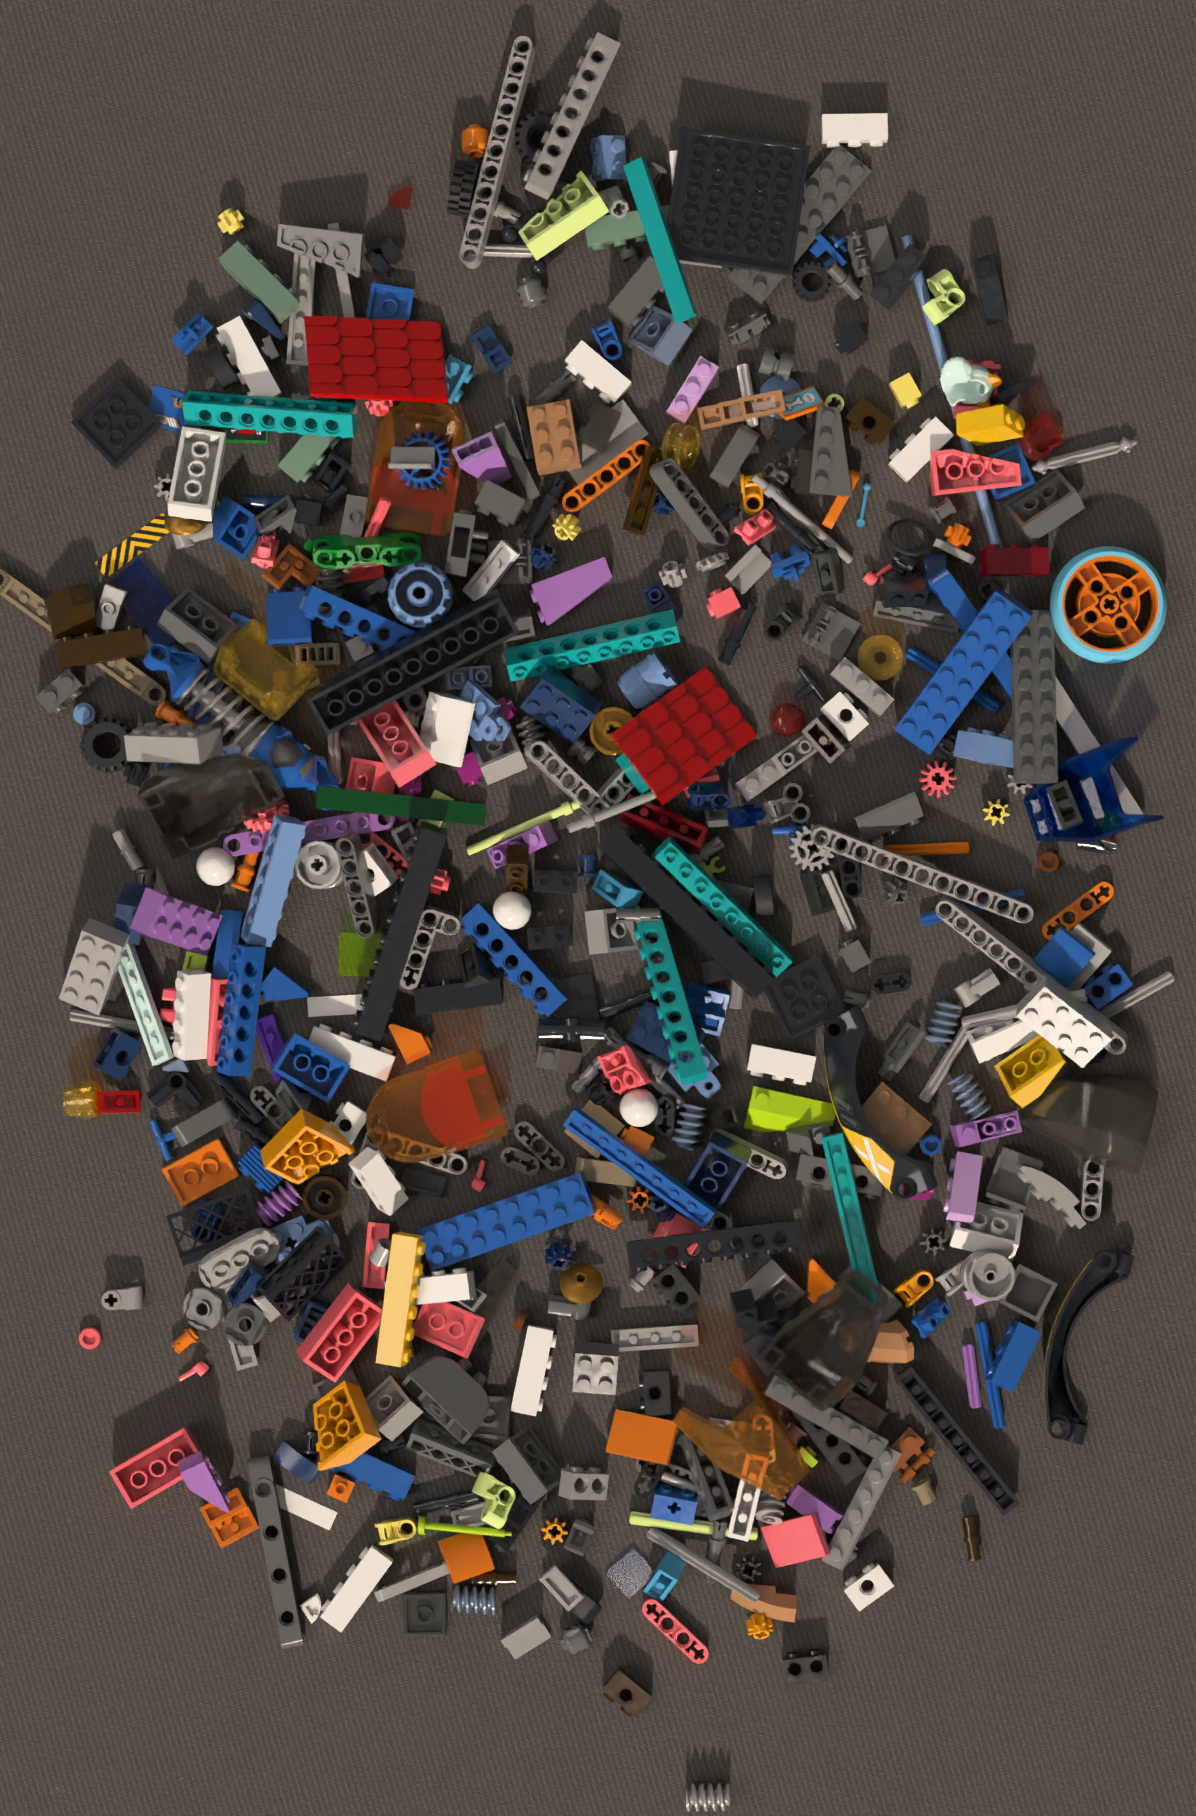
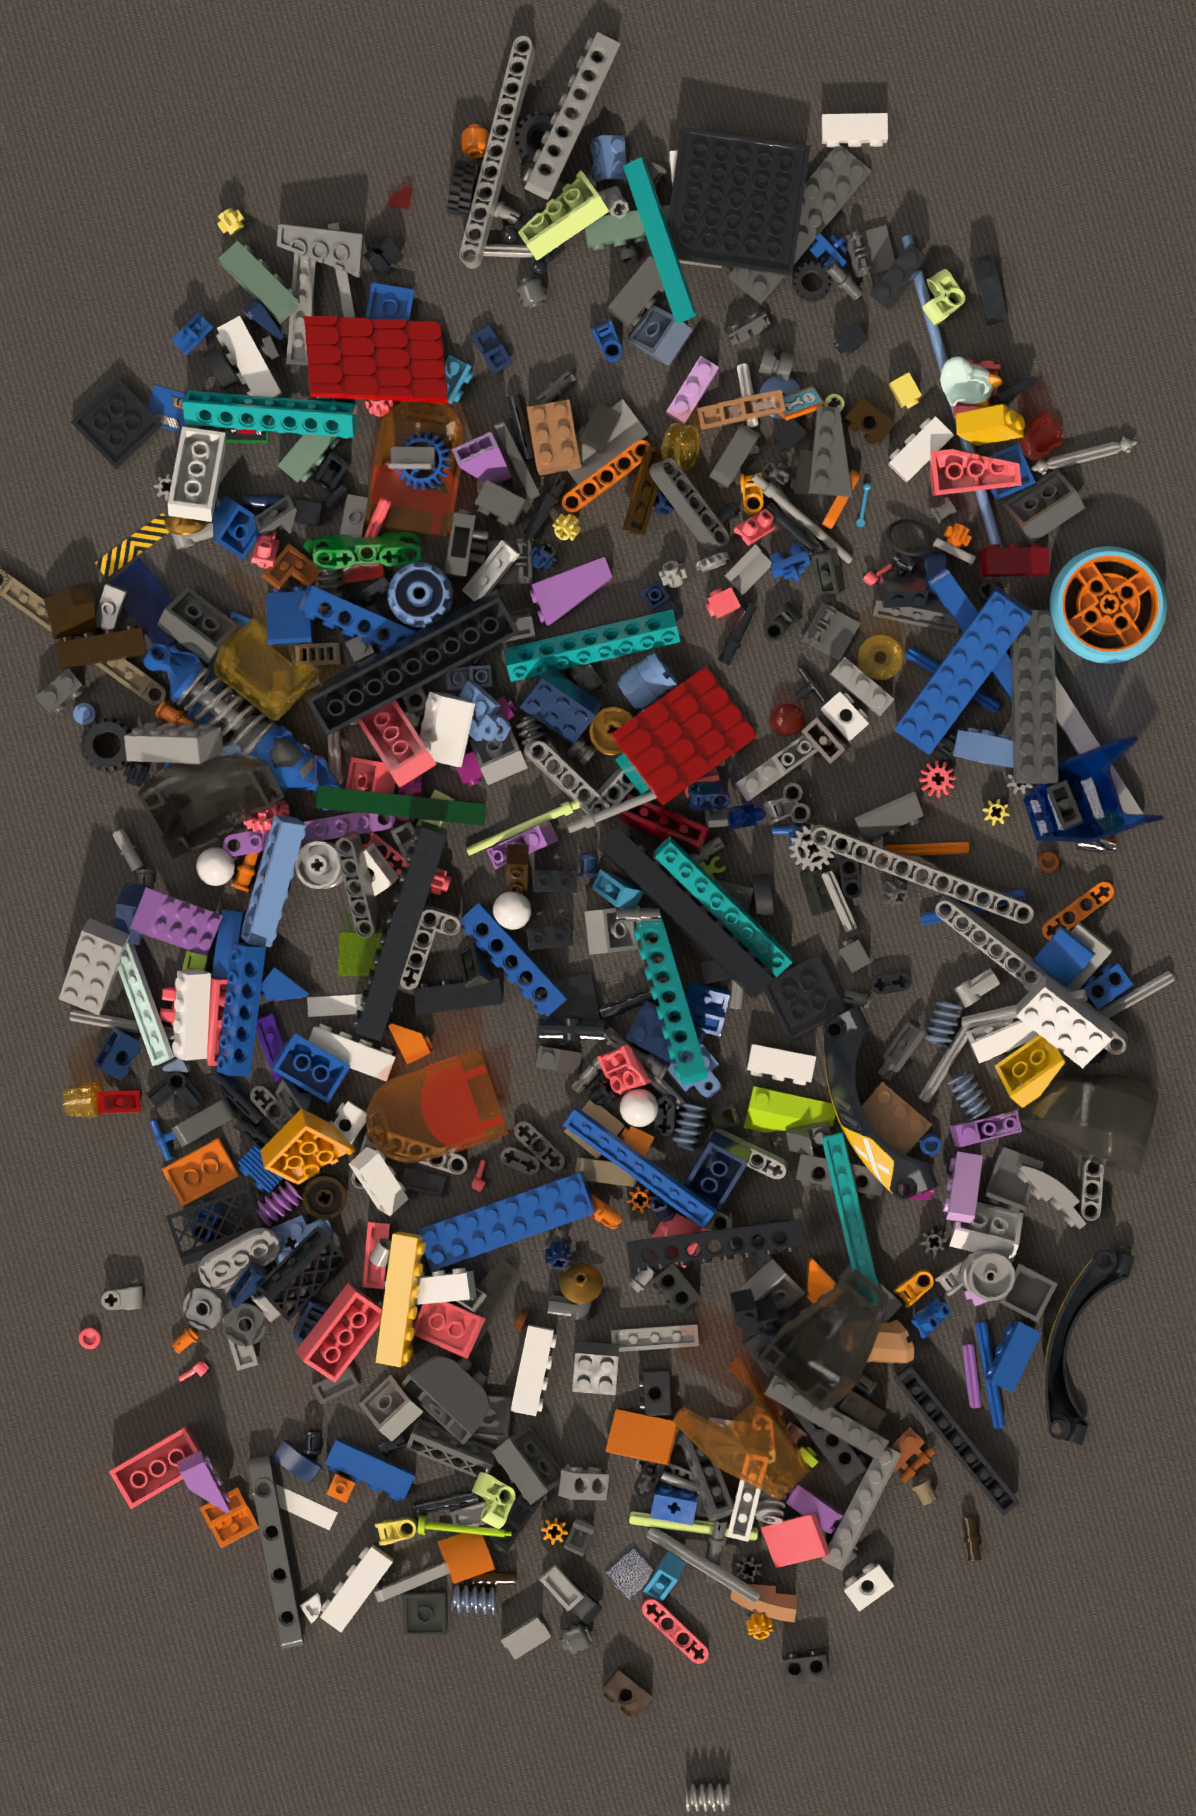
(343, 1426): light orange wedge -> none
(597, 373): white brick -> none

